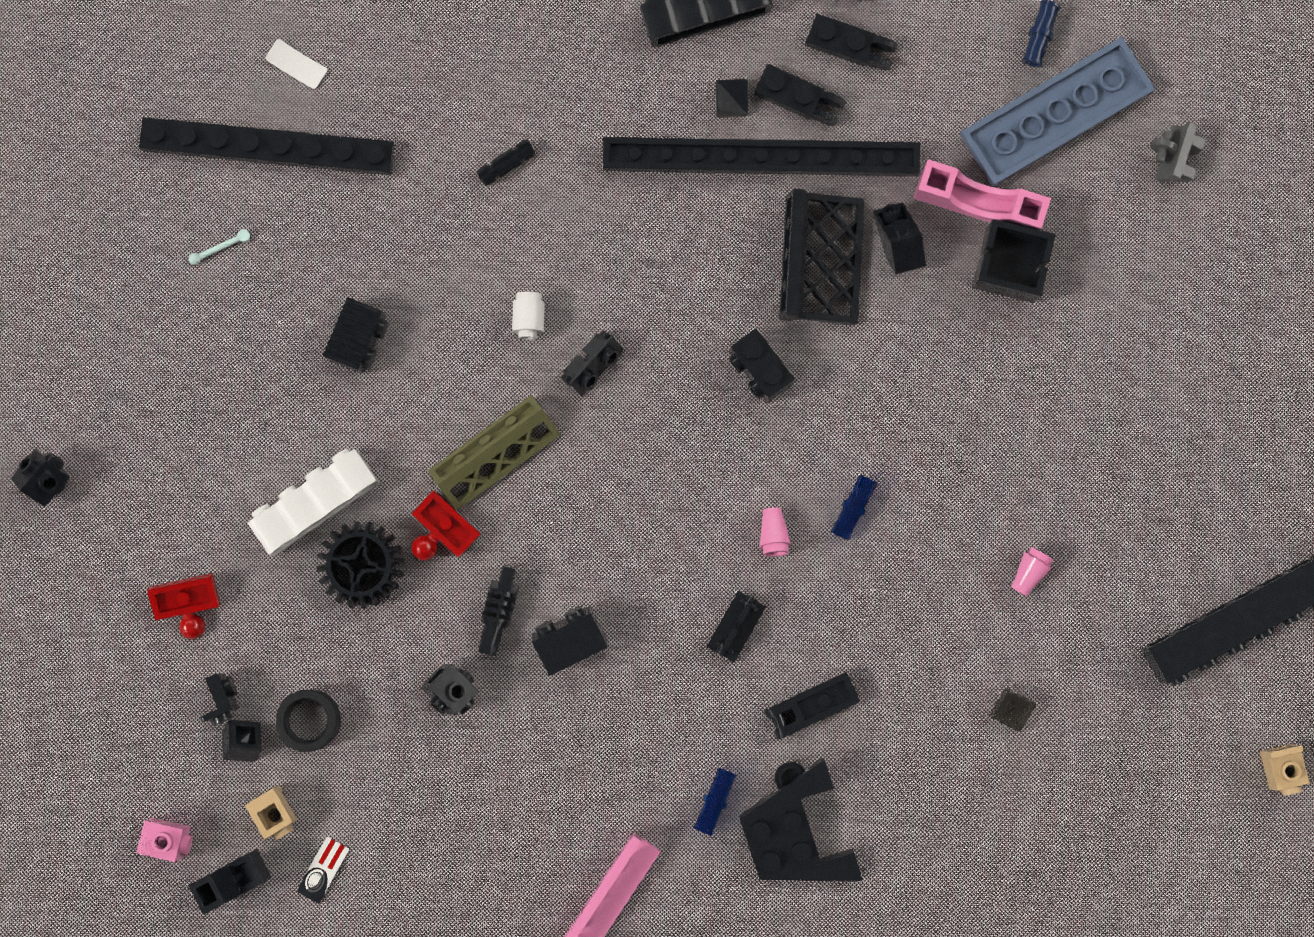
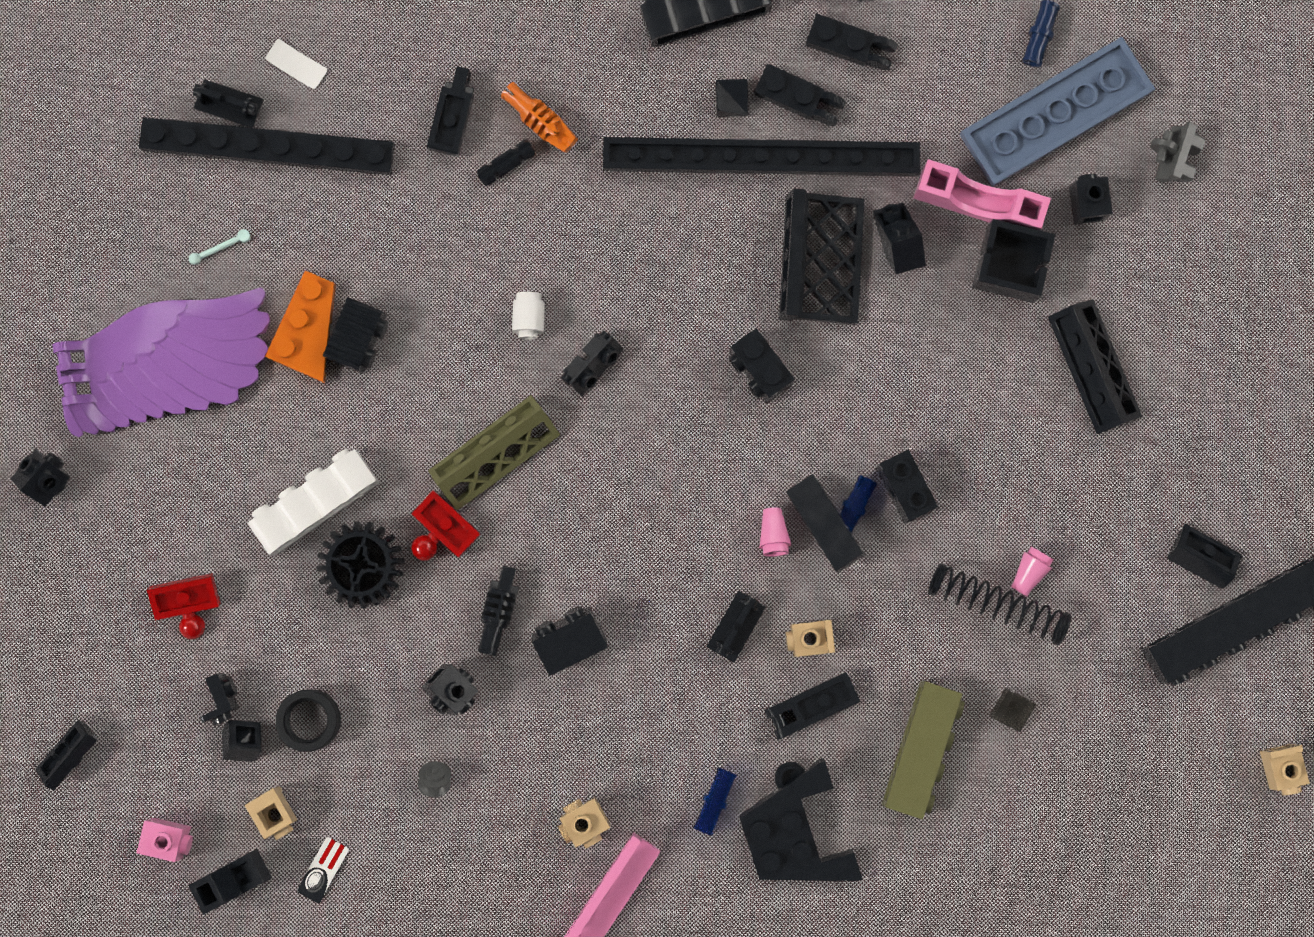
(66, 755): none -> black plate
(163, 361): none -> medium lavender animal
(227, 103): none -> black hinge
(305, 328): none -> orange wing
(434, 779): none -> dark grey wheel
(452, 114): none -> black hinge
(540, 118): none -> orange hinge
(592, 813): none -> tan brick
(824, 638): none -> tan brick
(825, 523): none -> black tile
(906, 486): none -> black brick
(922, 750): none -> olive brick
(1060, 630): none -> black piece
(1090, 199): none -> black brick
(1091, 367): none -> black fence
(1204, 556): none -> black slope

